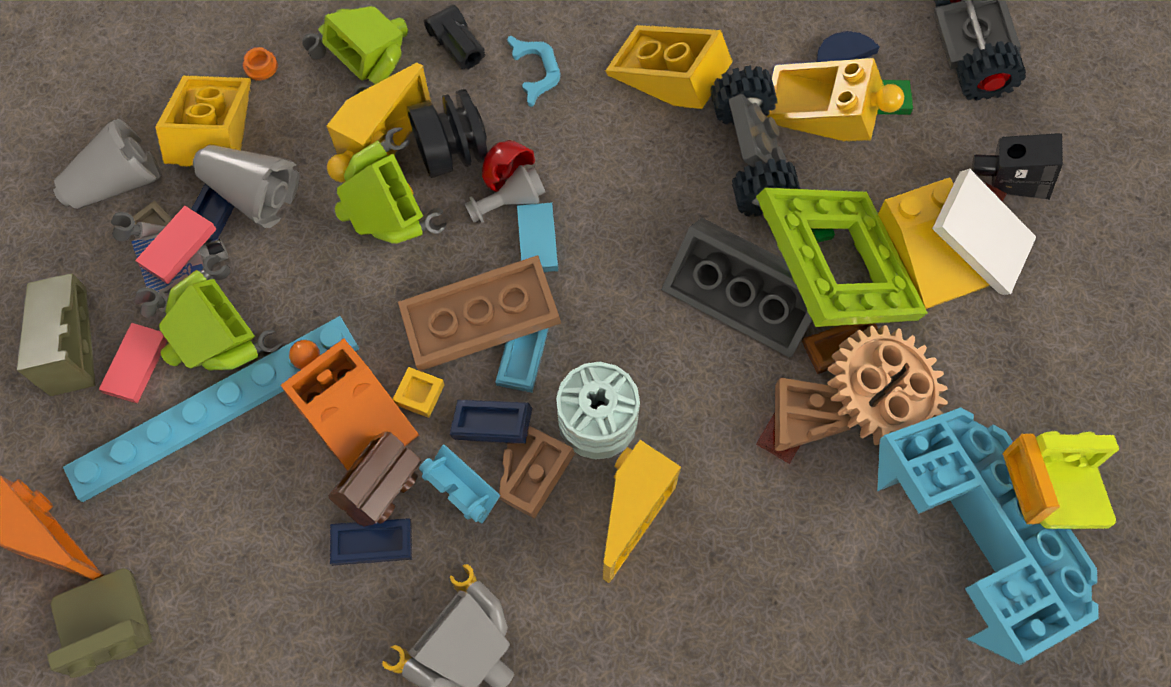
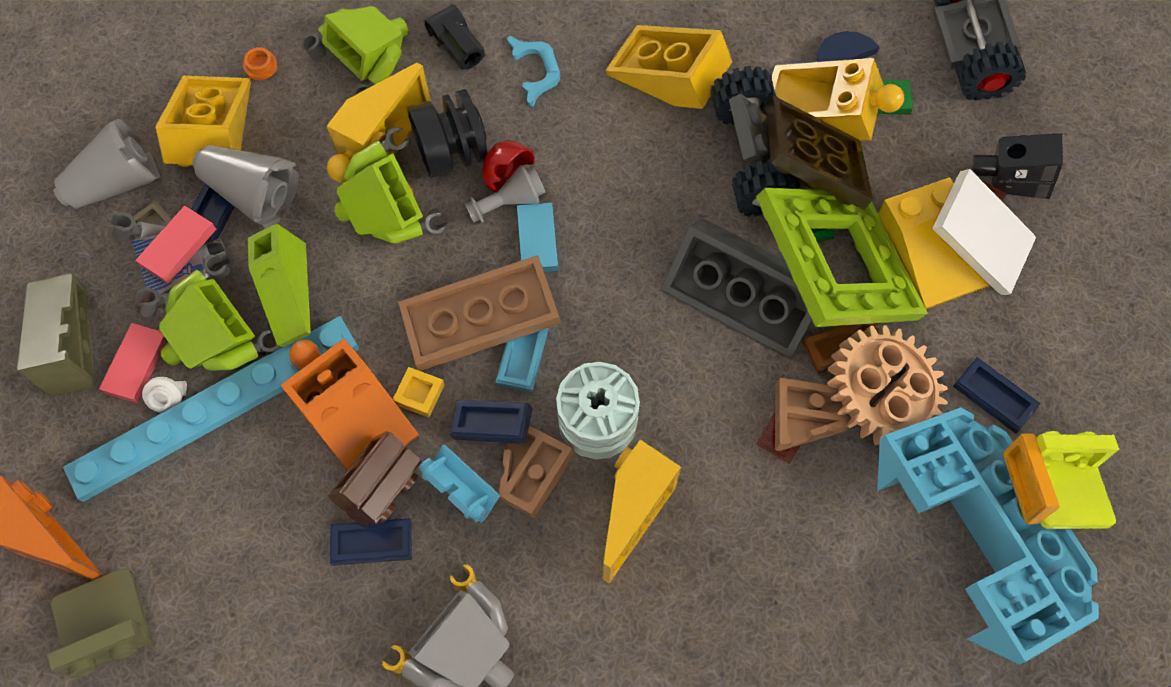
(163, 393): none -> white plate
(281, 279): none -> lime slope
(817, 153): none -> dark brown plate
(996, 395): none -> dark blue tile

